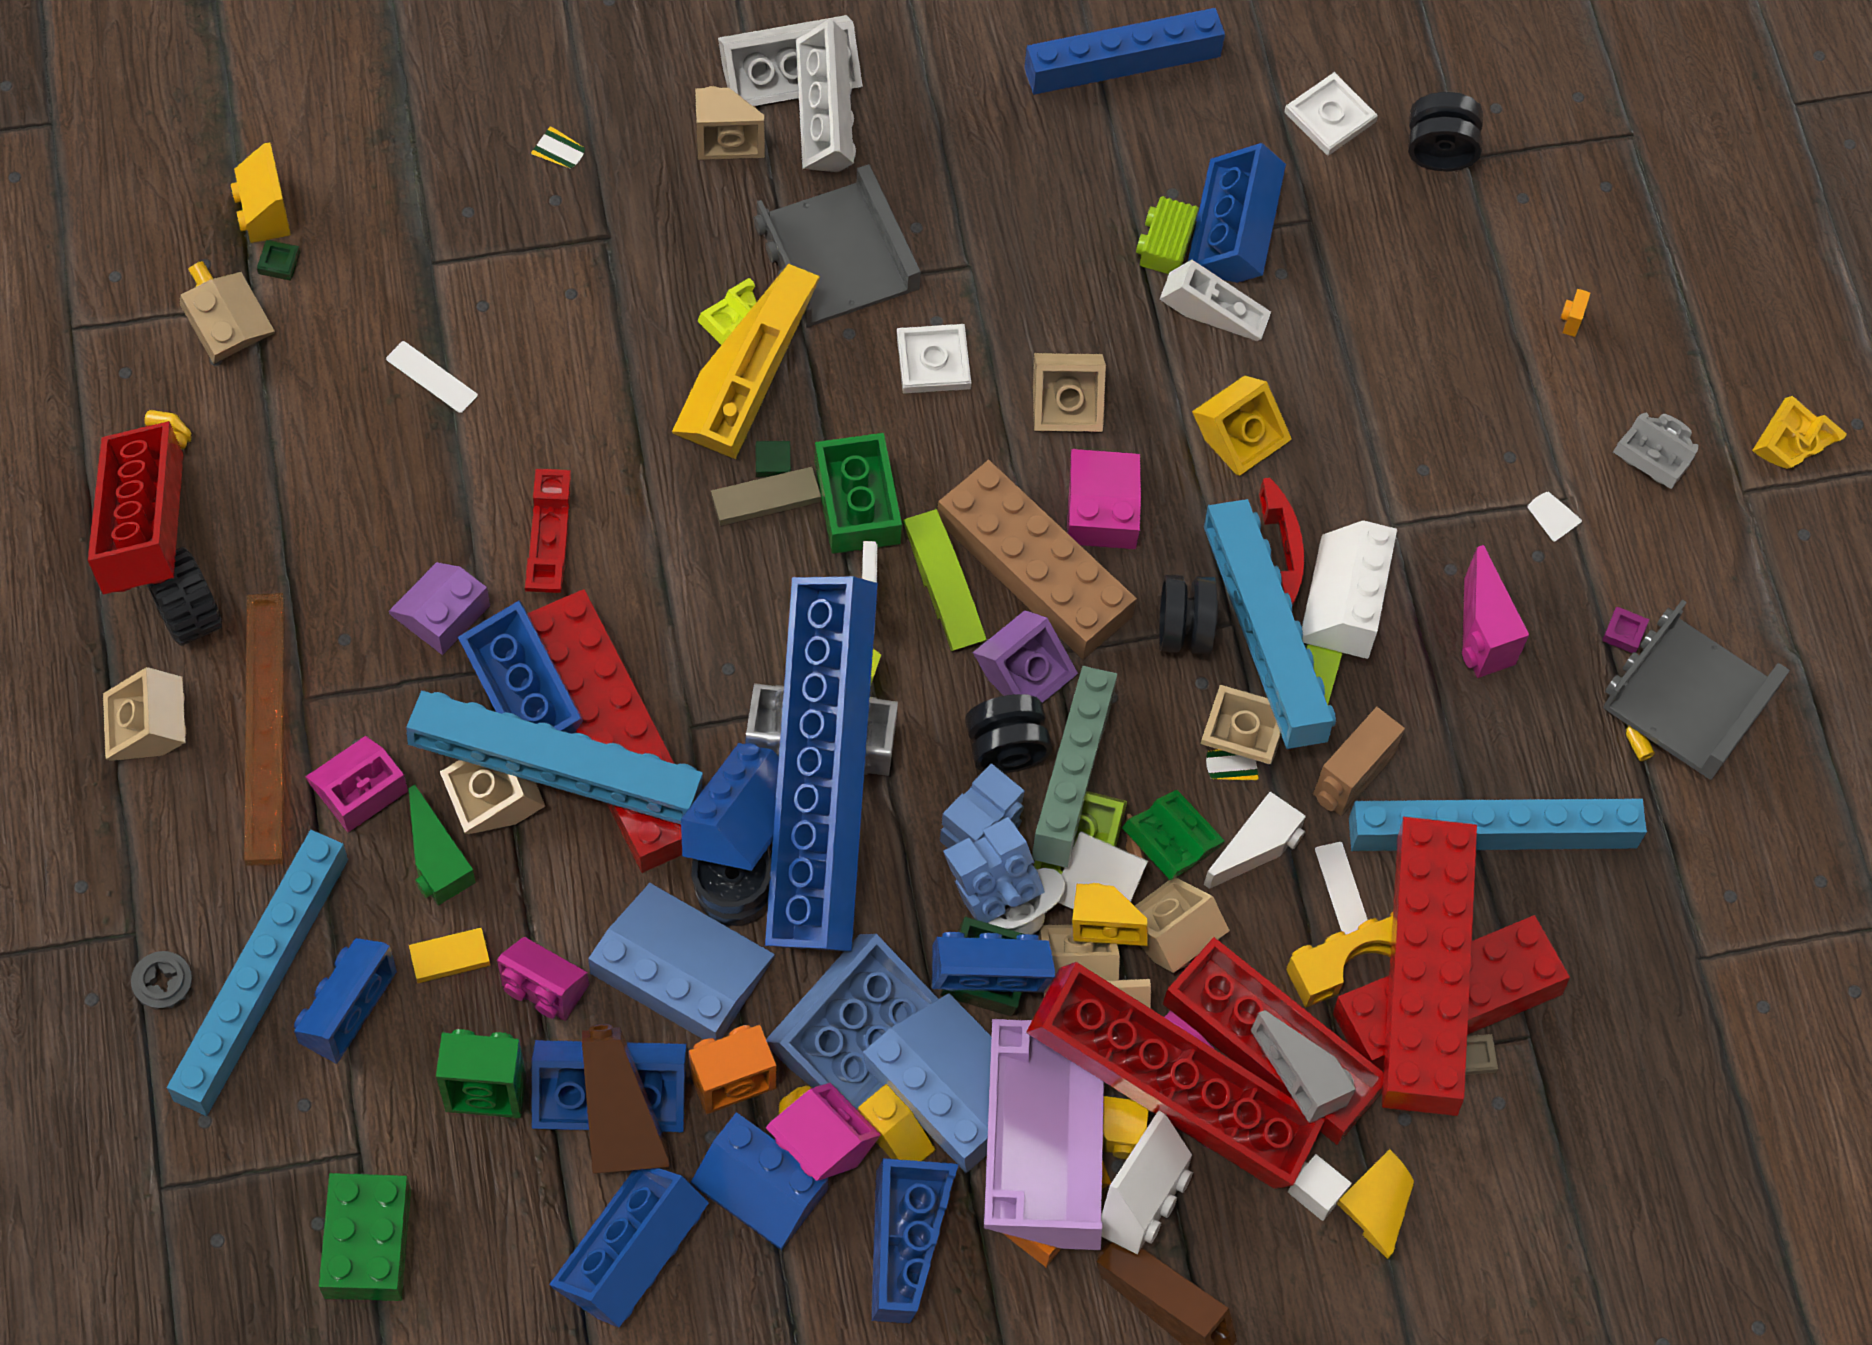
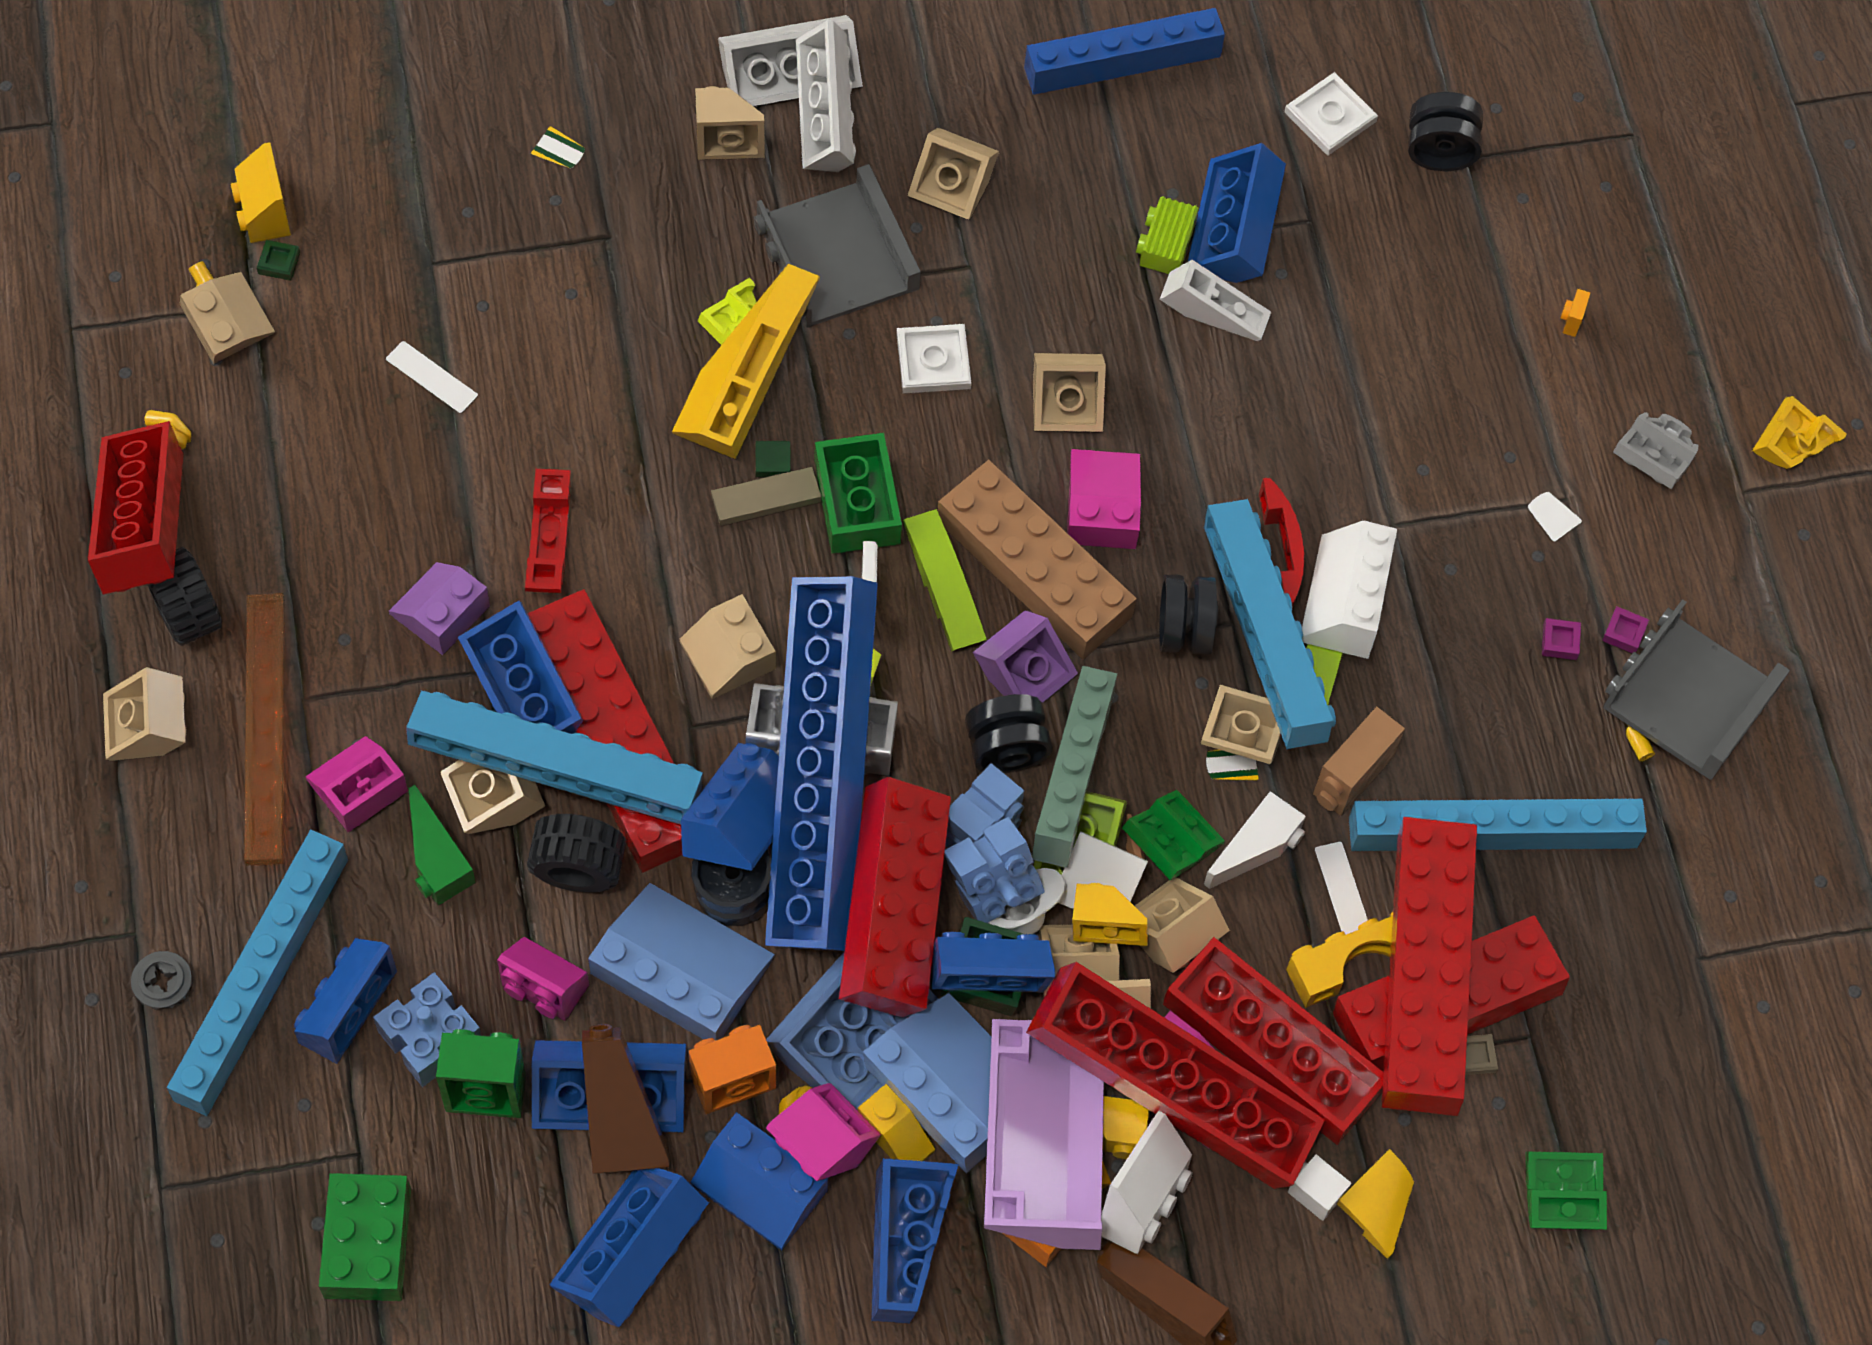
(420, 1024): none -> medium blue brick
(449, 955): yellow tile -> none
(576, 853): none -> black tyre
(728, 647): none -> tan slope
(895, 897): none -> red brick
(952, 172): none -> tan slope
(1243, 424): yellow slope -> none
(1306, 1069): light grey slope -> none
(1491, 623): dark pink slope -> none
(1561, 639): none -> magenta plate
(1566, 1190): none -> green slope

